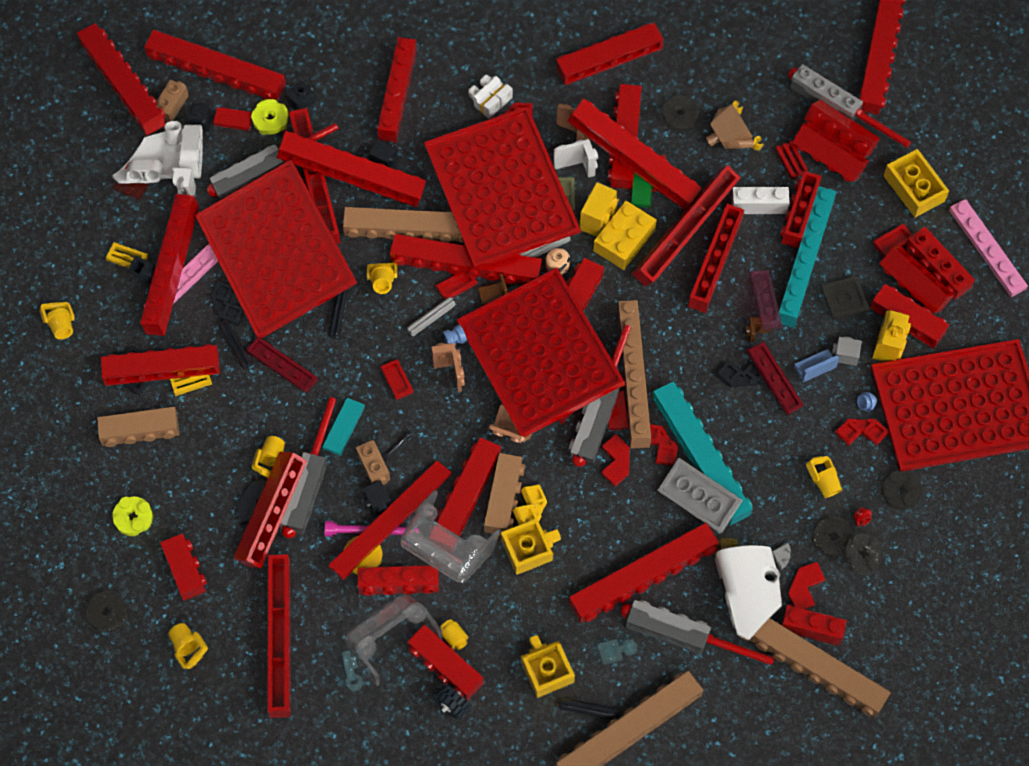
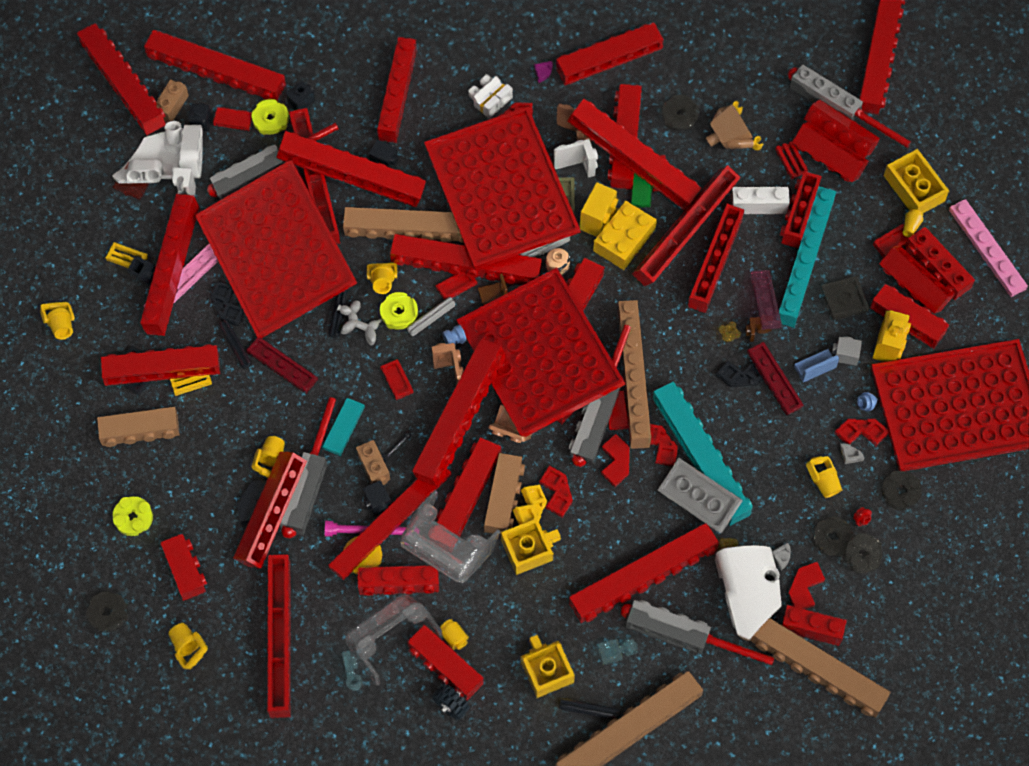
(353, 322): none -> light grey piece
(395, 320): none -> neon yellow plate
(459, 412): none -> red brick
(543, 70): none -> magenta tile
(557, 482): none -> red tile
(727, 337): none -> clear yellow plate
(850, 454): none -> light grey tile
(912, 221): none -> yellow cone

